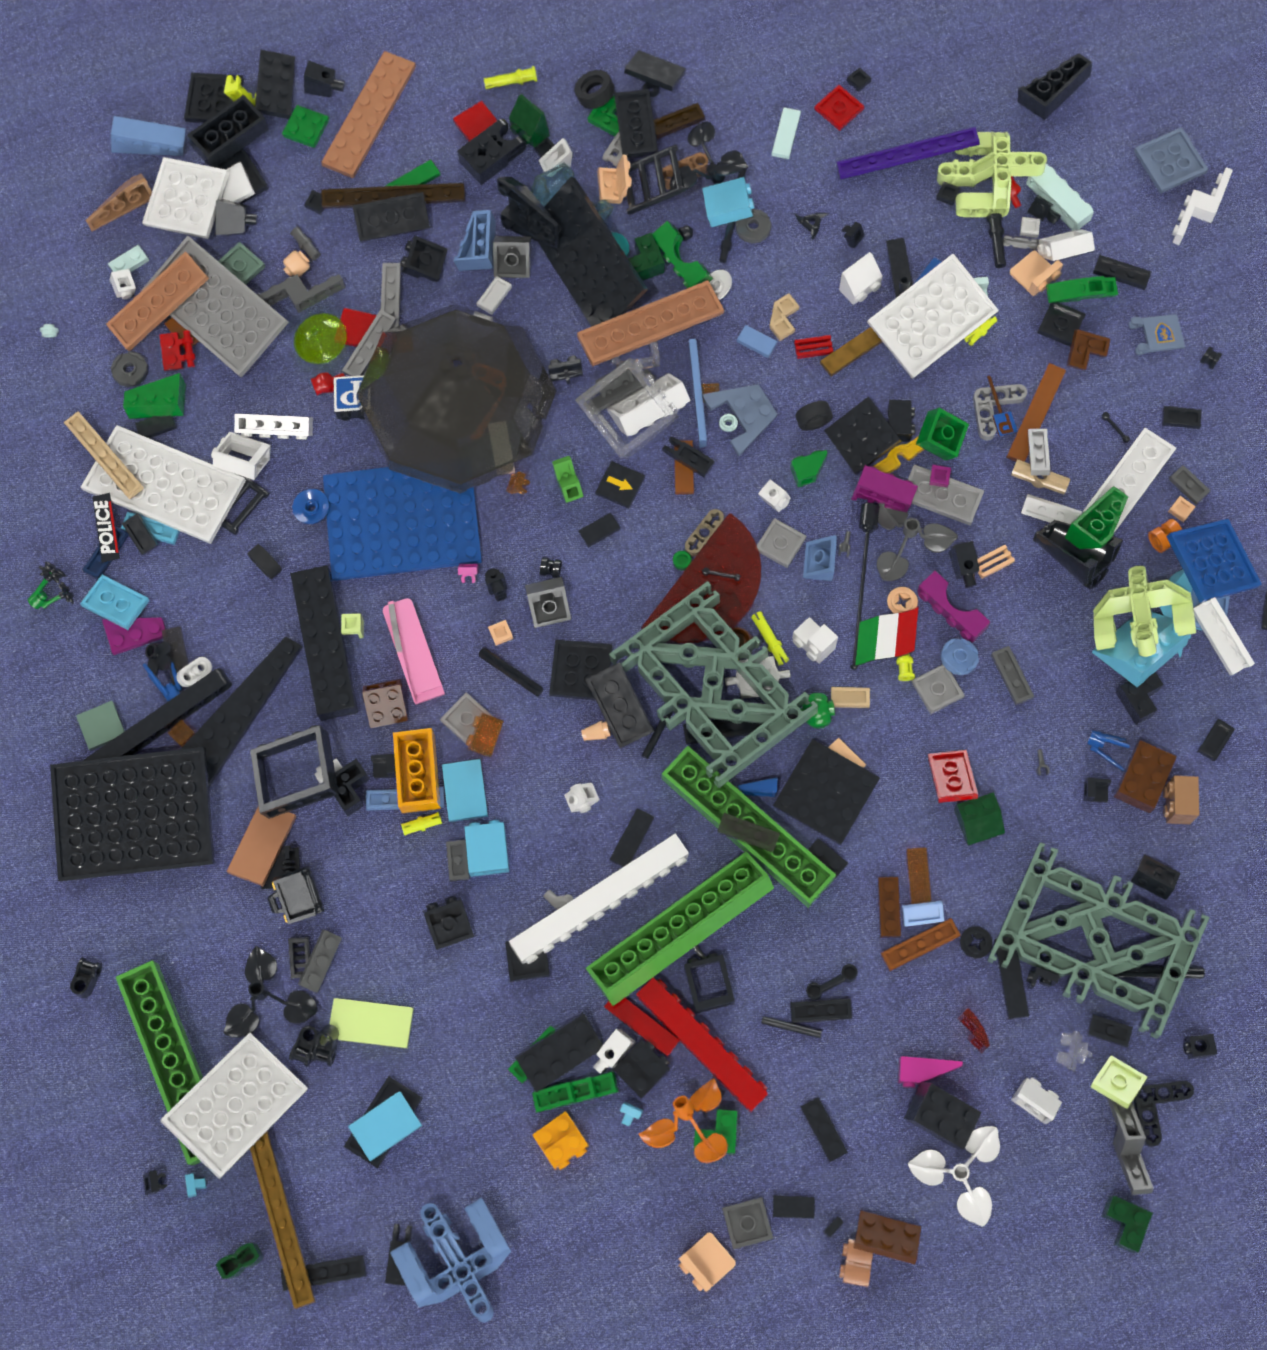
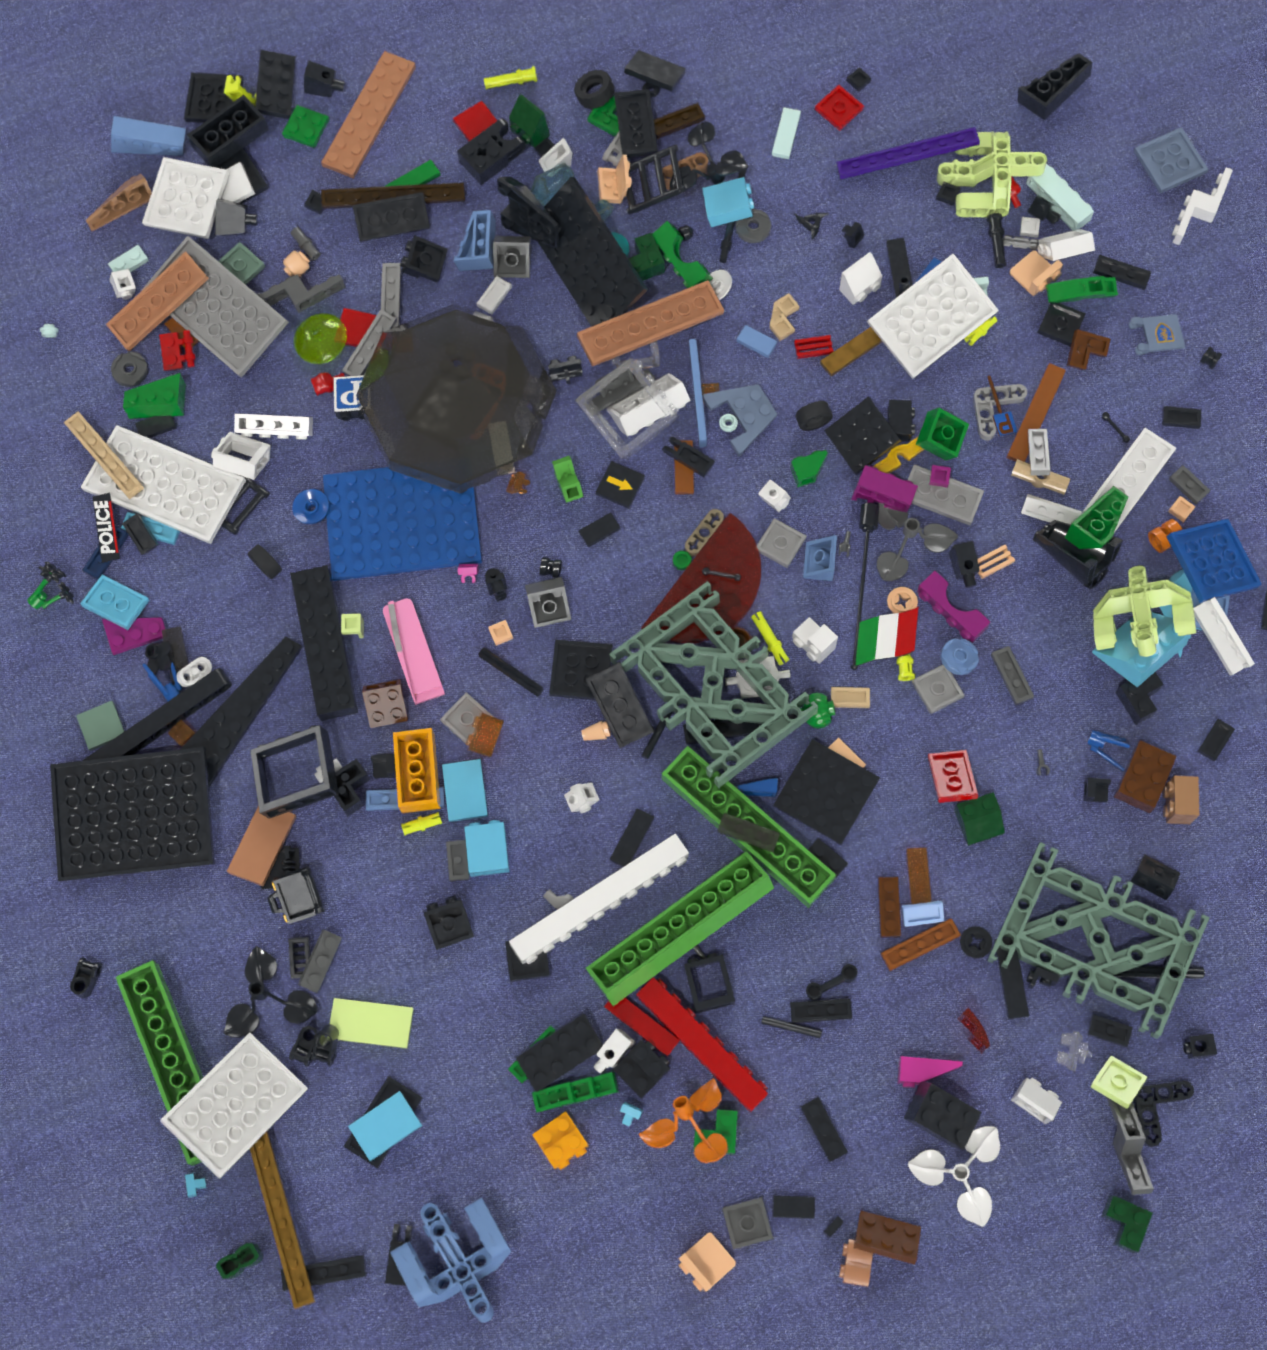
(151, 1182): black tile -> none

